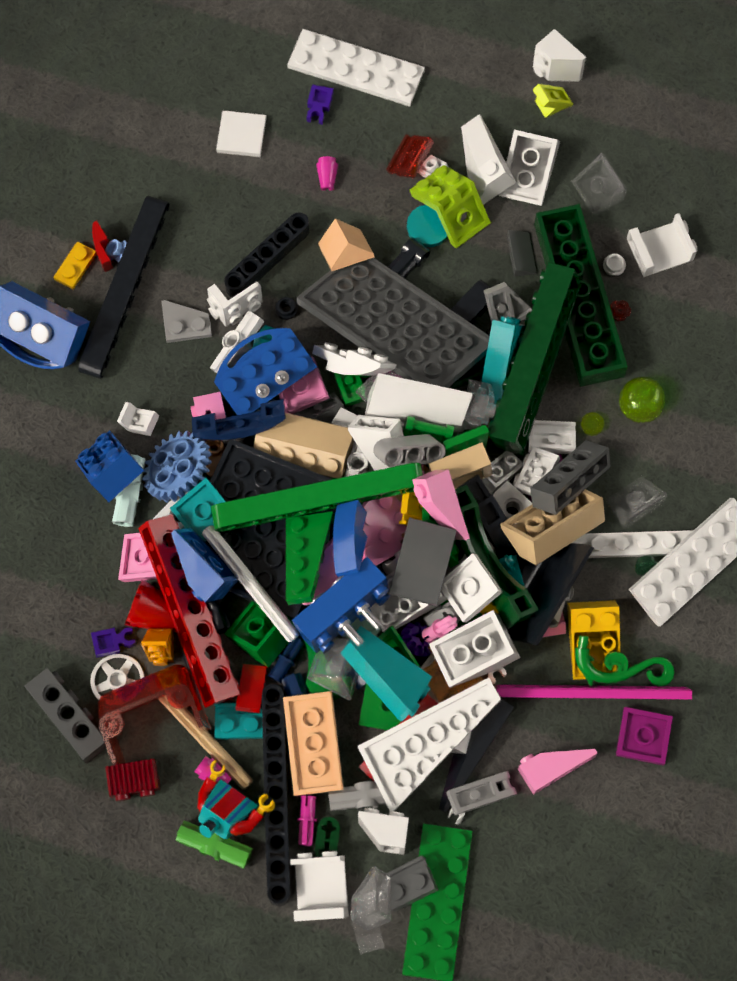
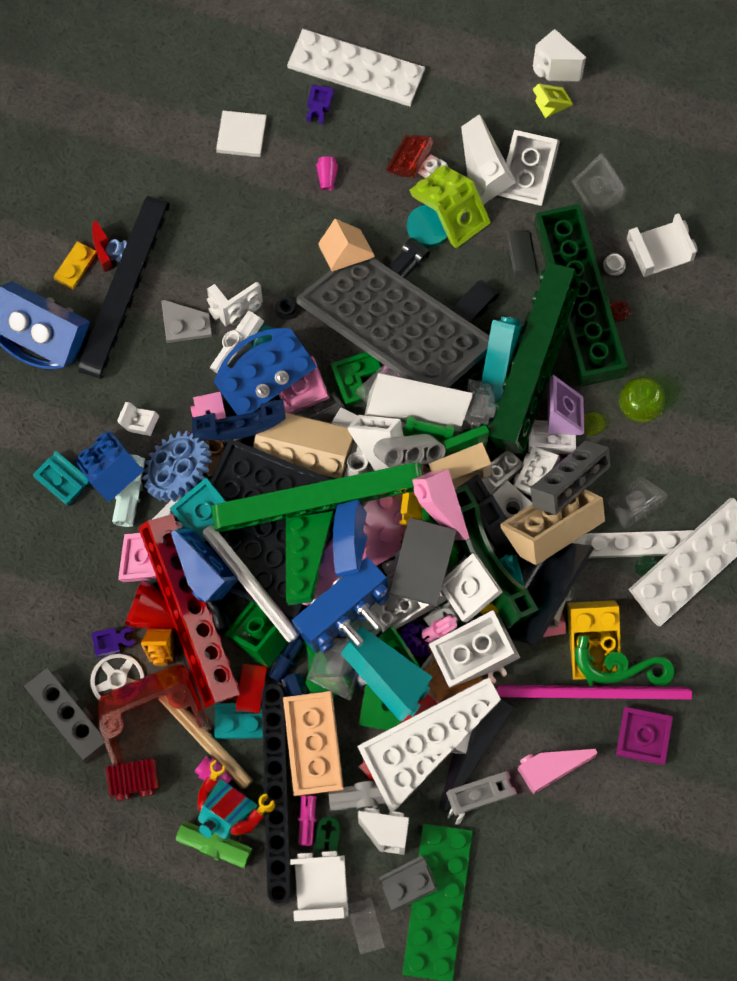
(61, 478): none -> teal plate
(269, 245): black beam -> none
(353, 361): white slope -> none
(372, 900): clear slope -> none
(505, 302): light grey wing -> none
(564, 409): none -> lavender slope

